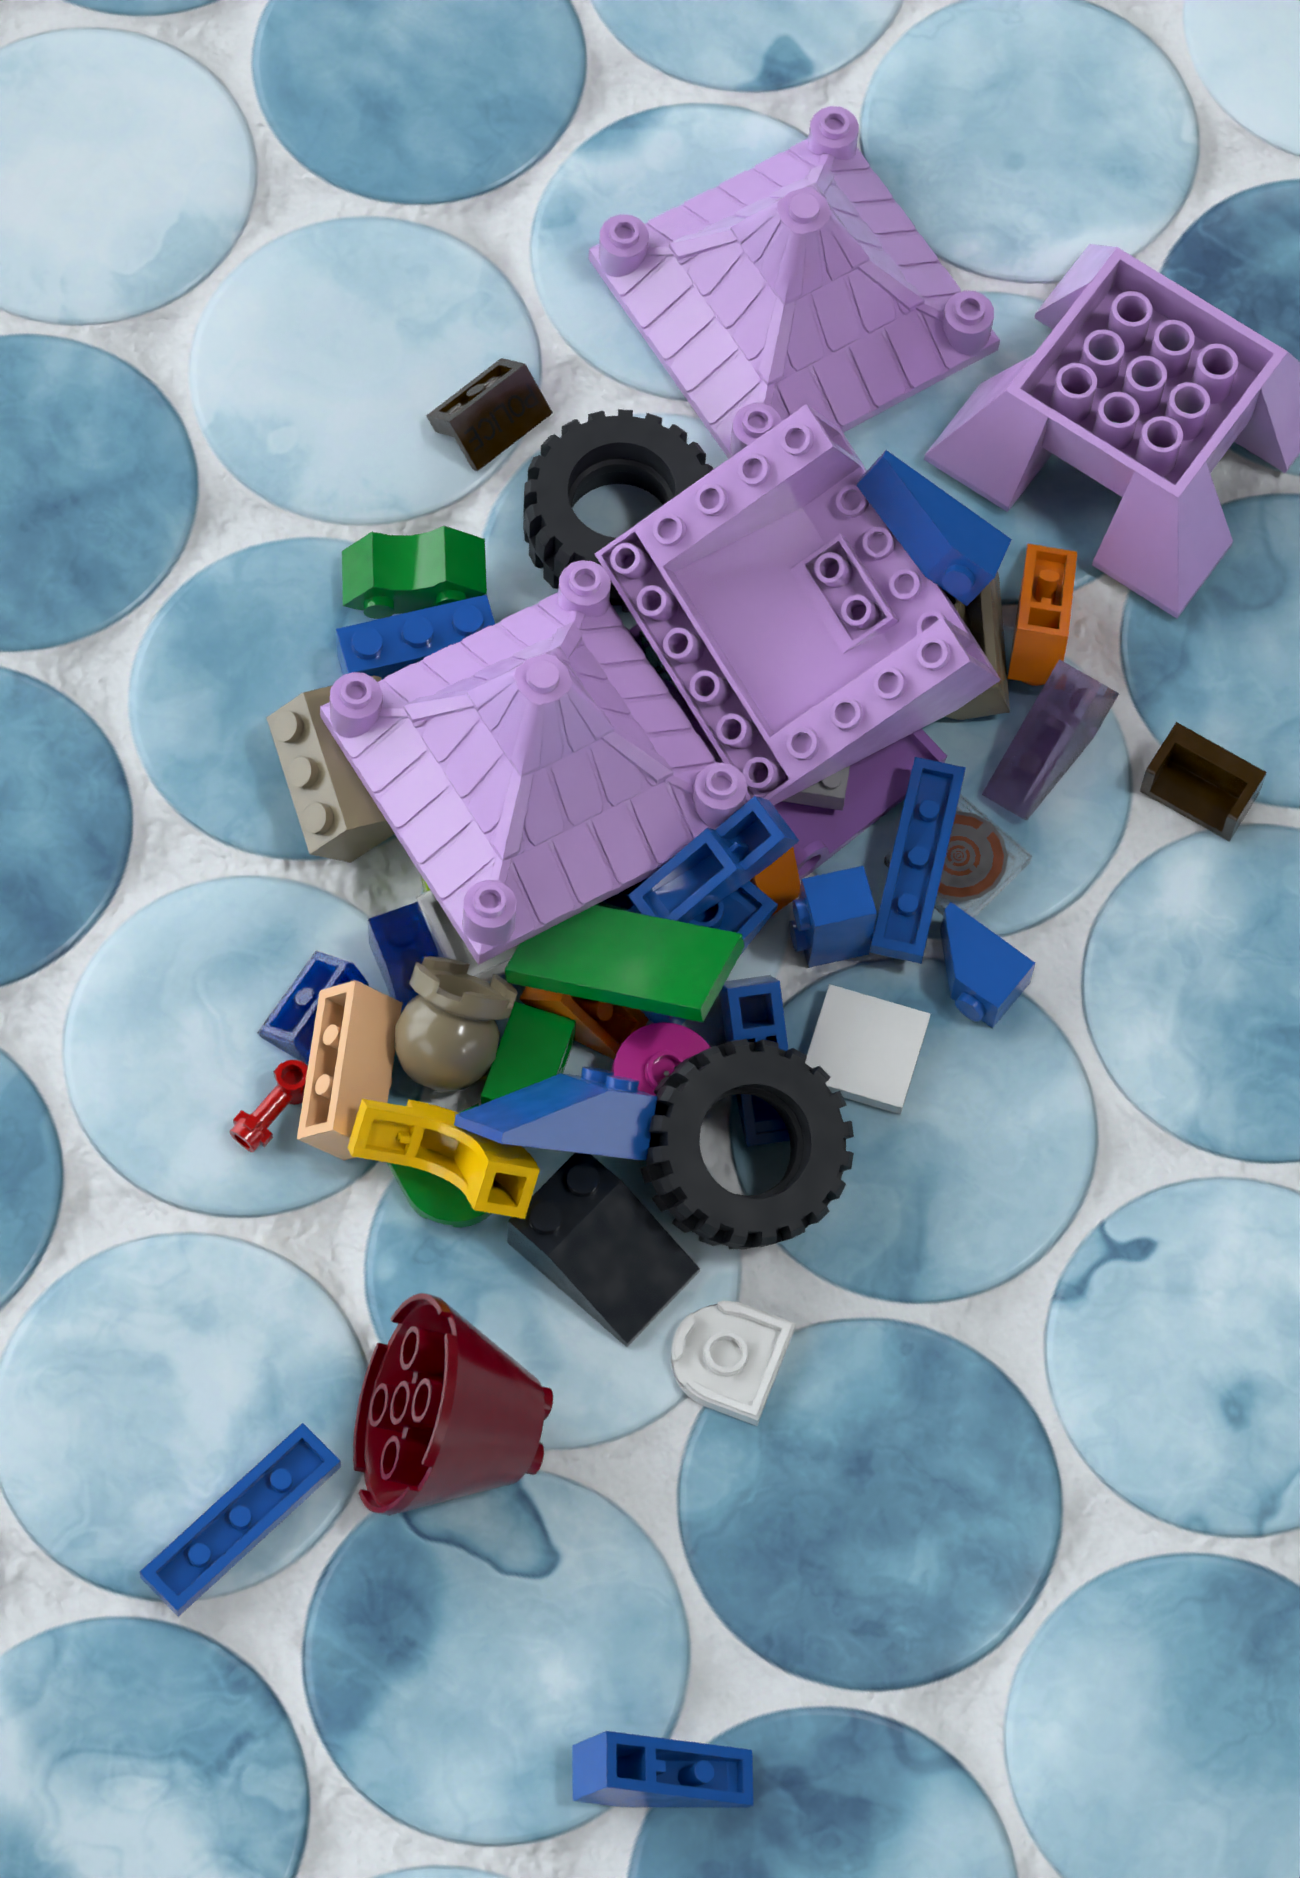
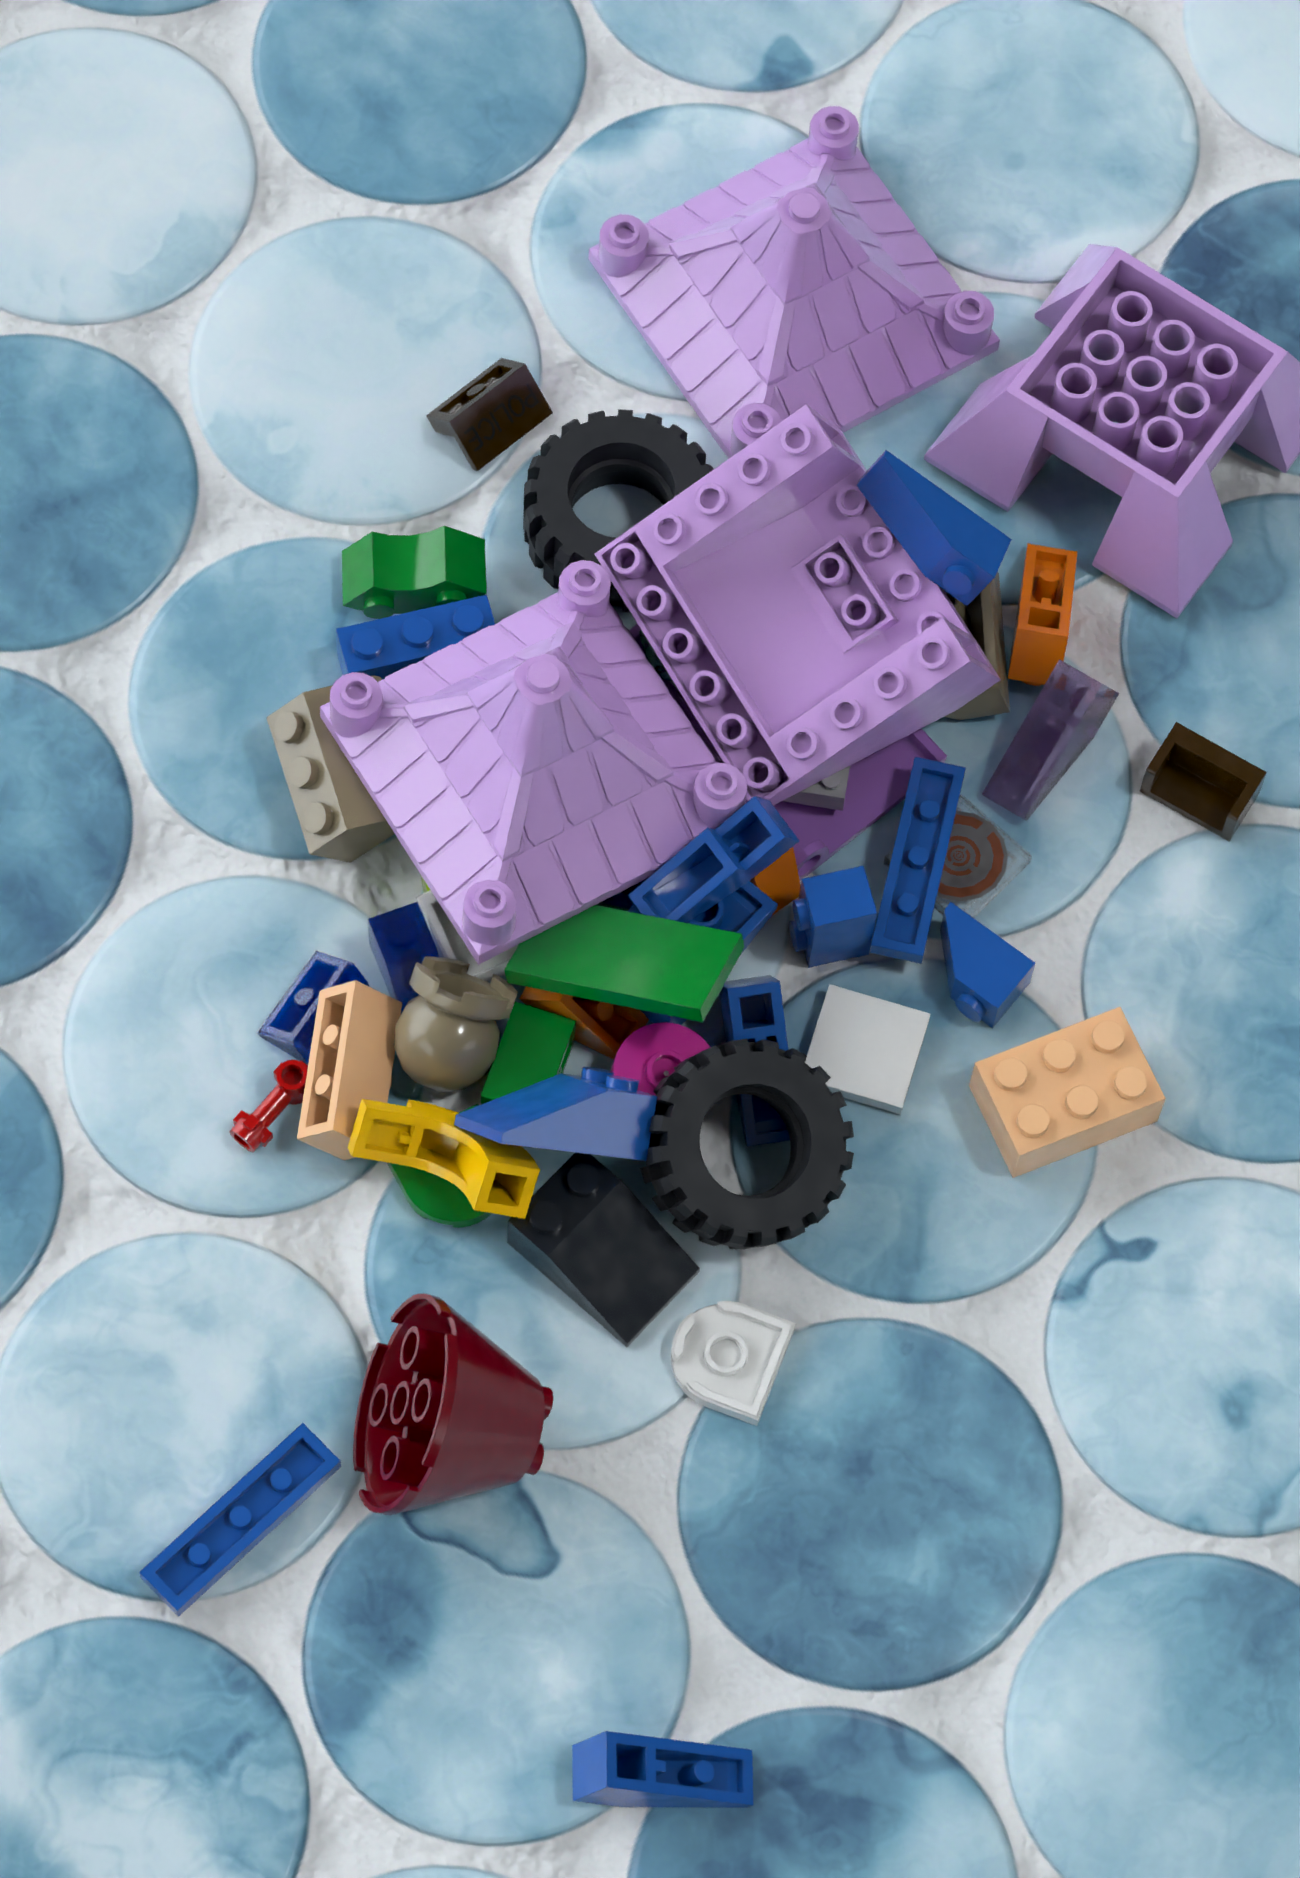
(1066, 1092): none -> light nougat brick

